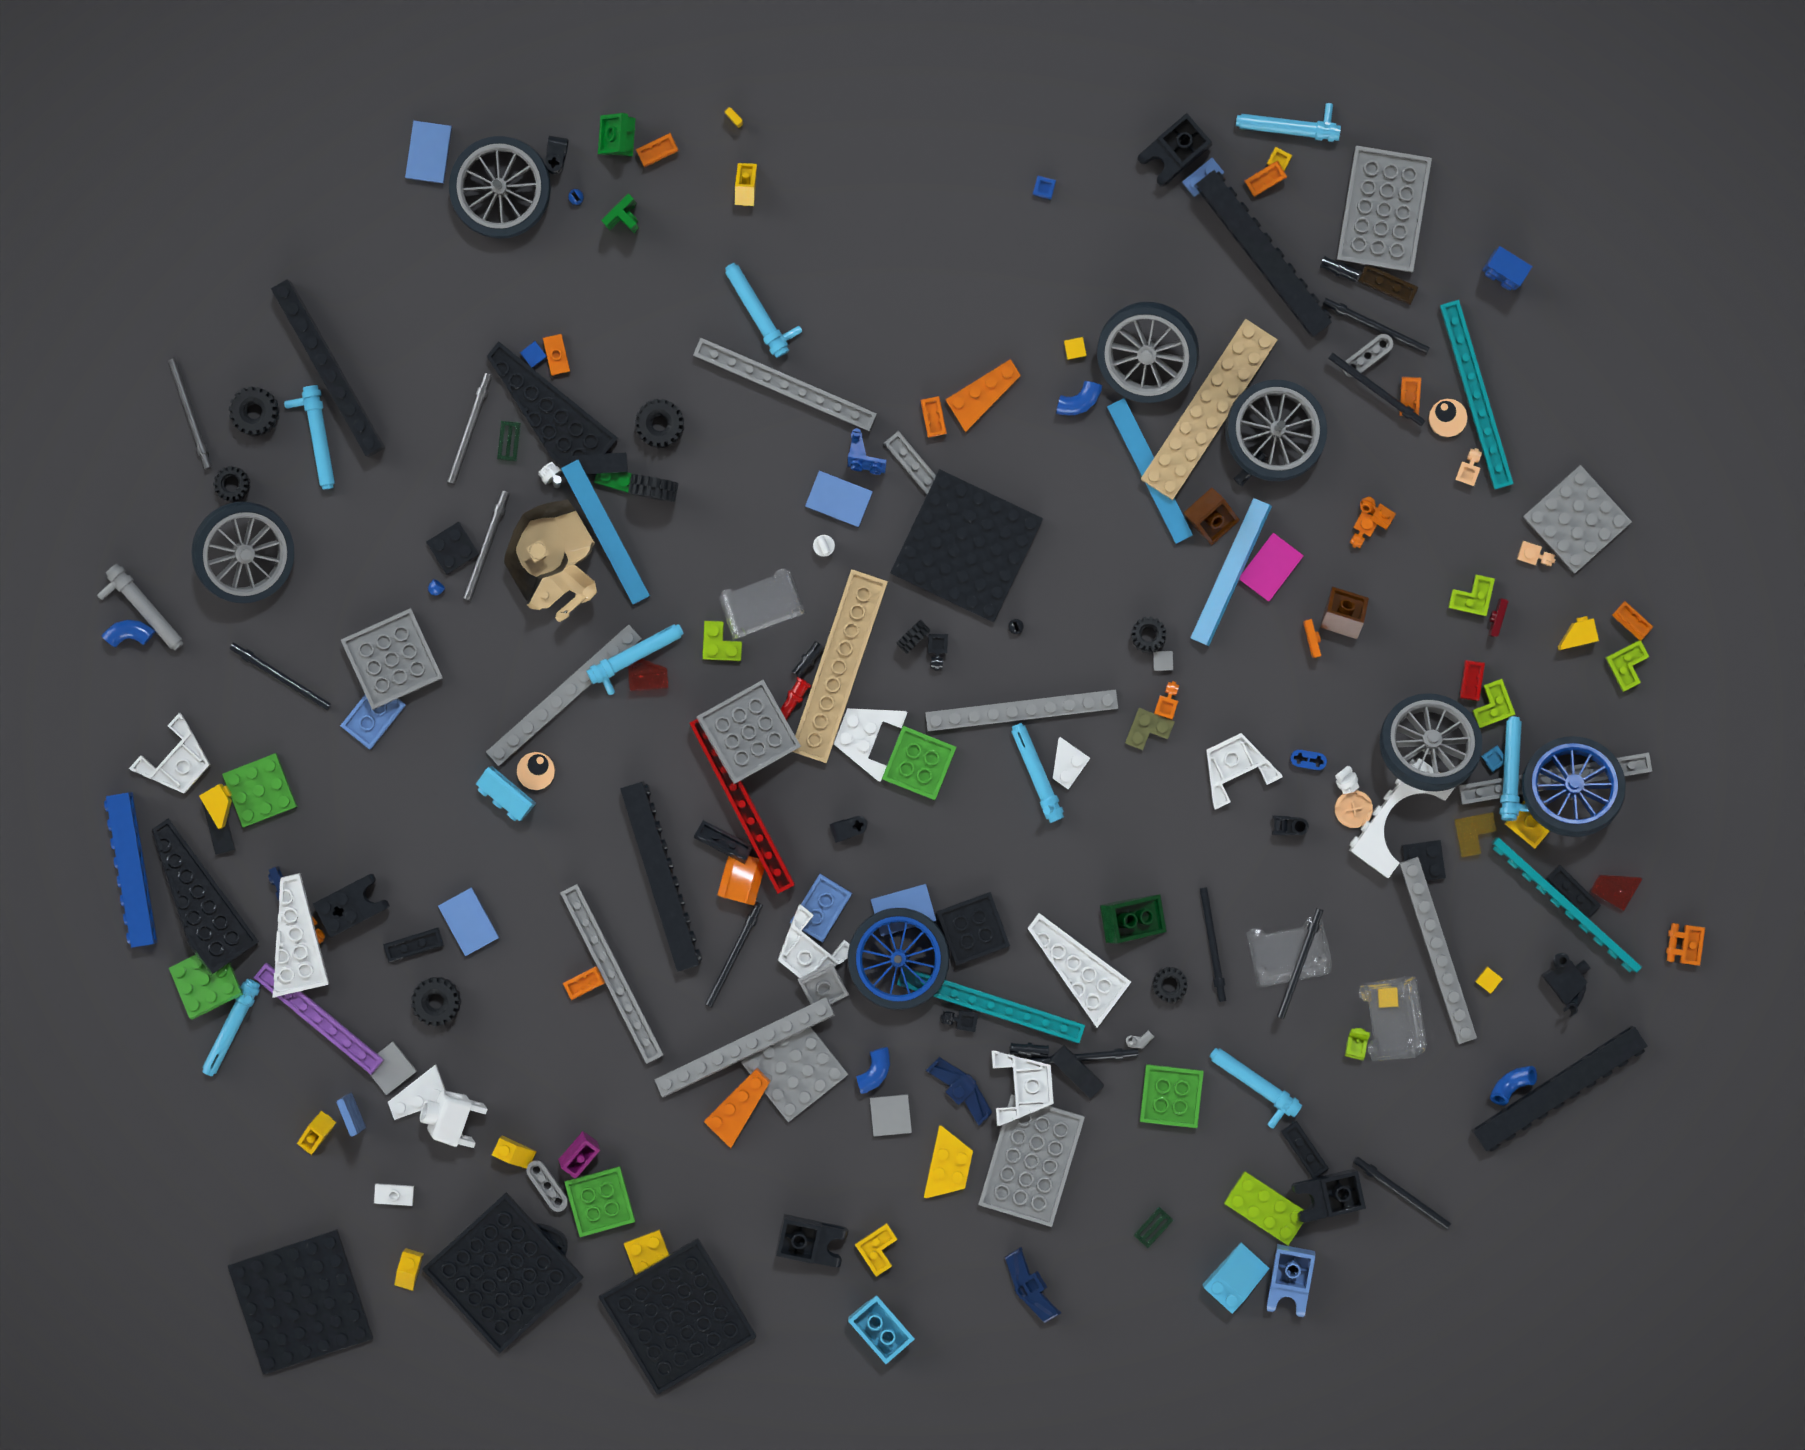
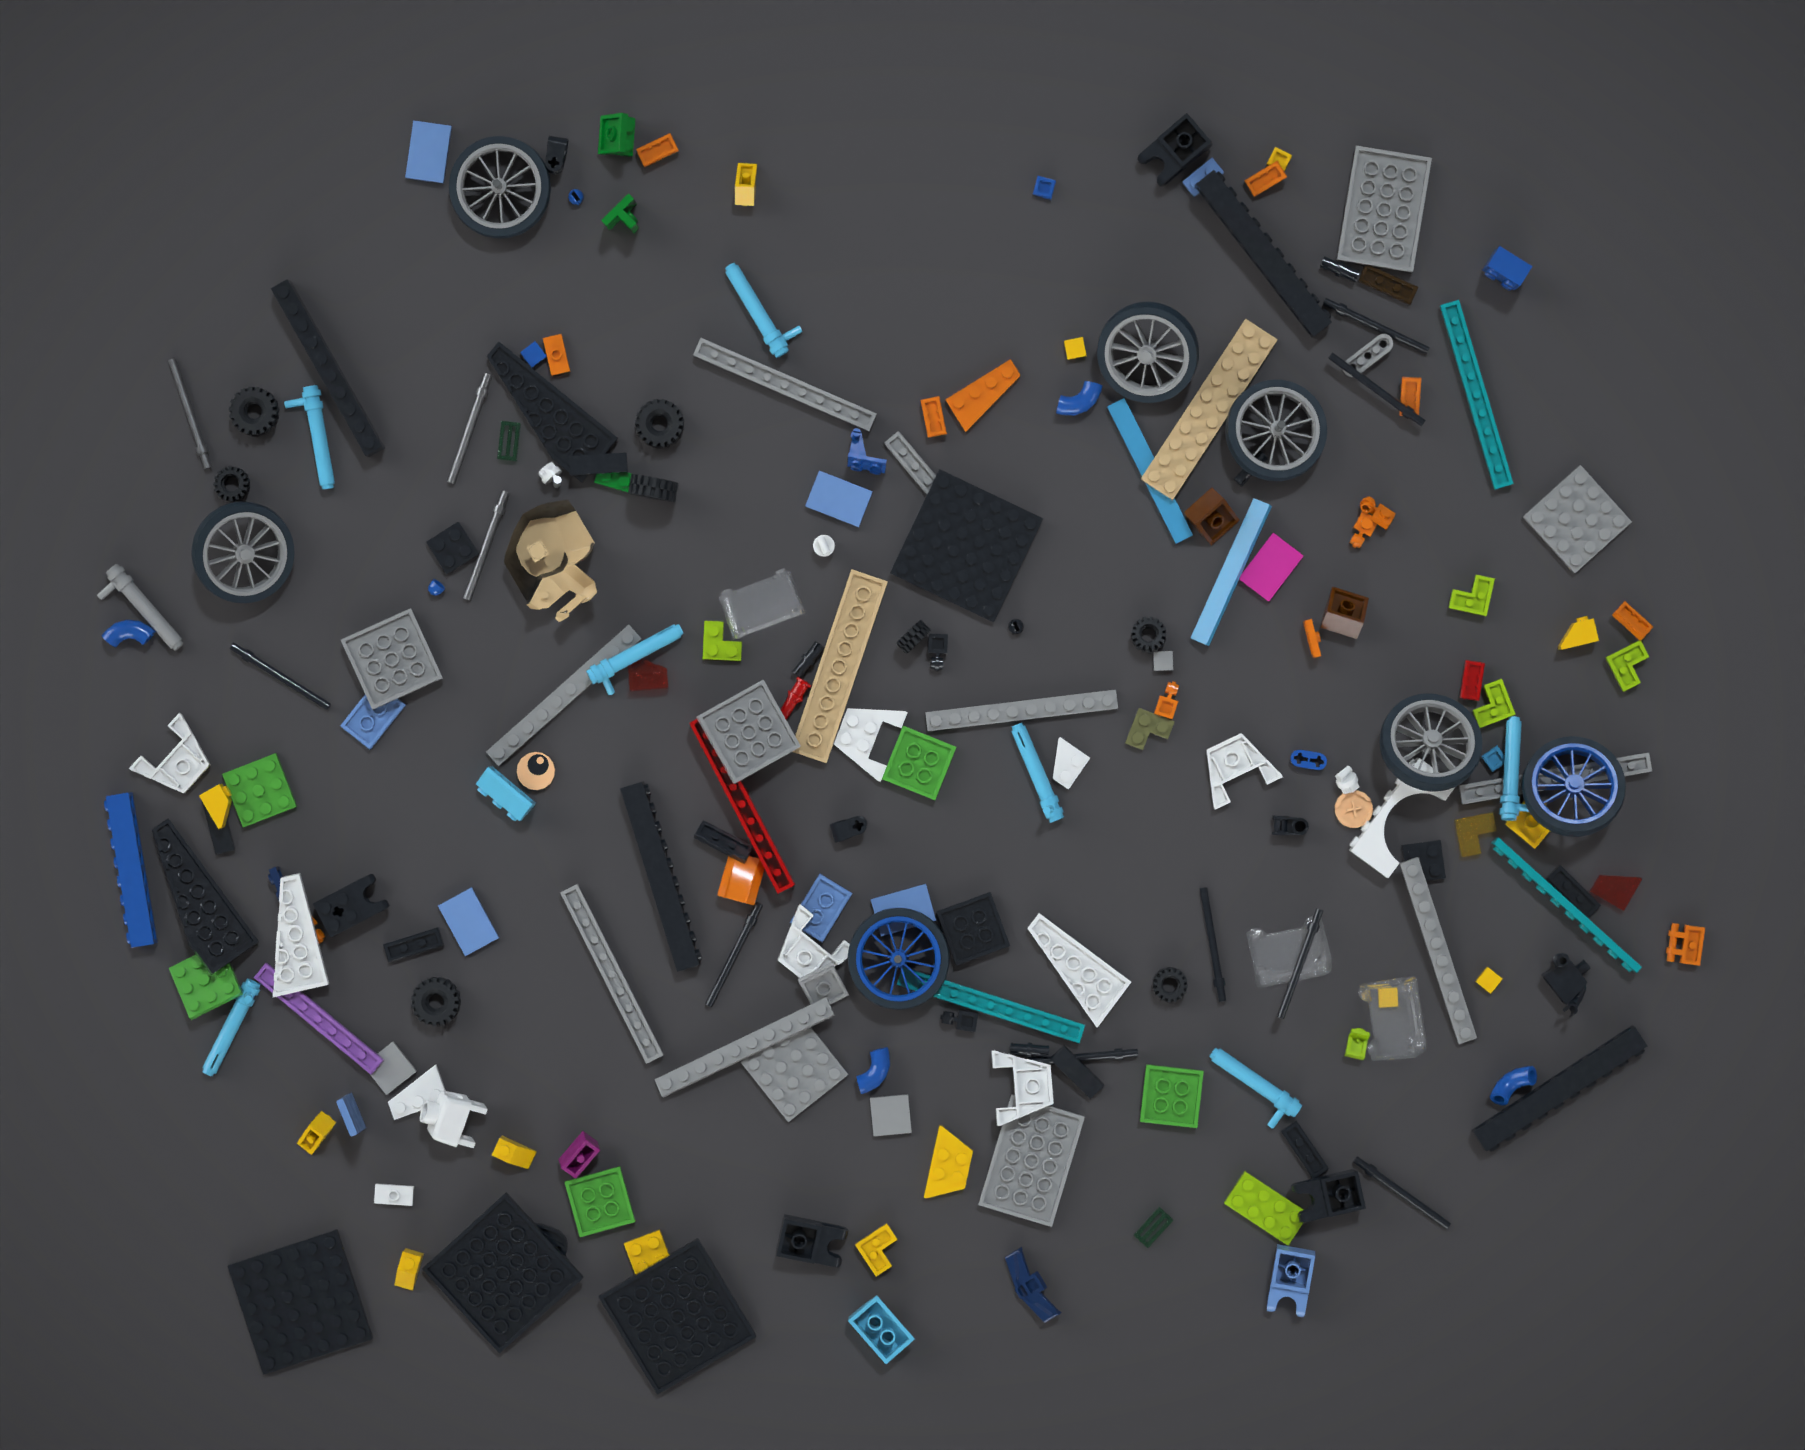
(550, 1194): light grey plate -> none
(584, 983): orange plate -> none
(605, 531): dark azure tile -> none
(734, 117): yellow tile -> none
(736, 1109): orange wing -> none
(961, 1088): dark blue plate -> none
(1133, 919): dark green slope -> none
(1139, 1042): light grey arm -> none
(1236, 1277): medium azure slope -> none
(1319, 130): medium azure cylinder -> none
(1447, 417): light nougat tile -> none
(1467, 472): light nougat plate -> none
(1497, 617): dark red plate -> none
(1531, 553): light nougat plate -> none

